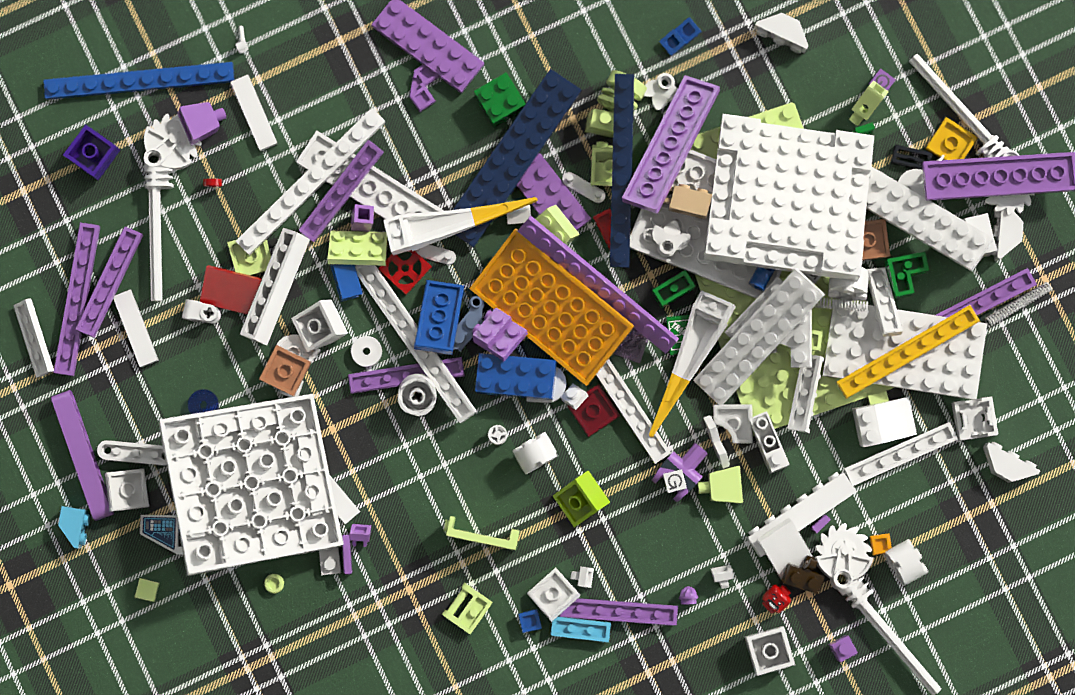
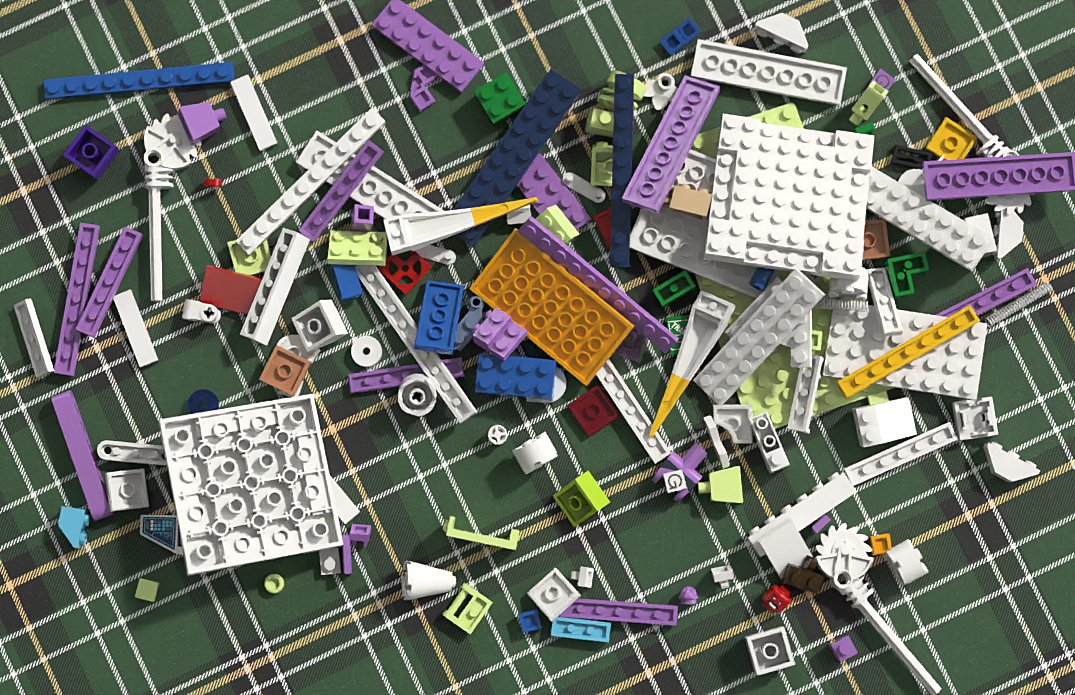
(241, 46): white hand -> none
(425, 581): none -> white cone
(574, 396): white plate -> none
(671, 236): white plate -> none
(768, 72): none -> white plate

